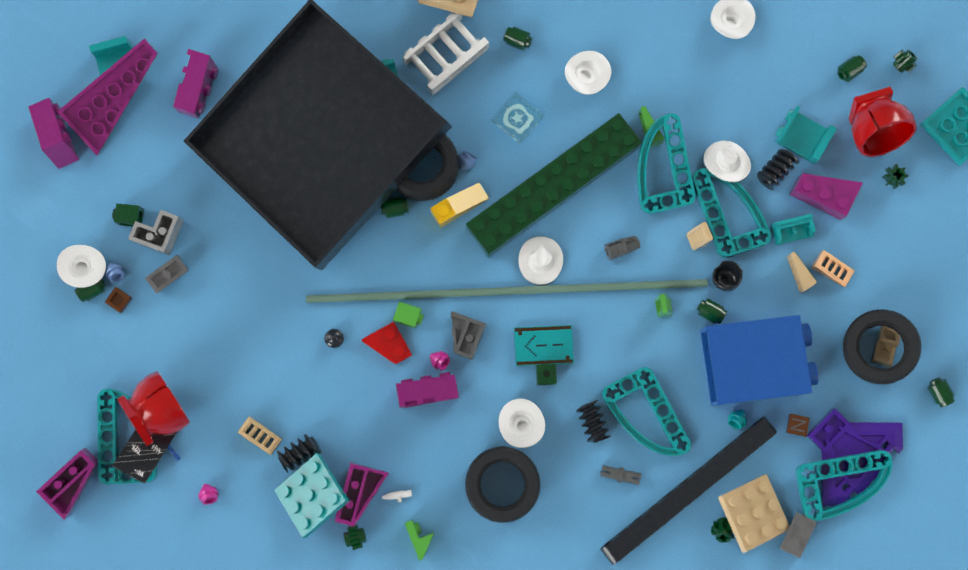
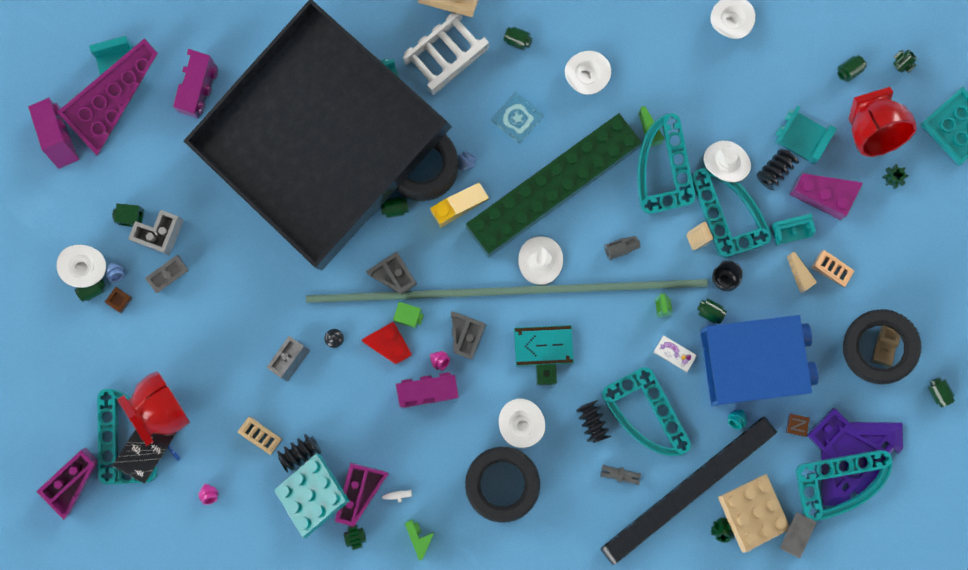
(288, 358): none -> flat silver hinge
(393, 274): none -> dark grey wing
(675, 353): none -> white tile

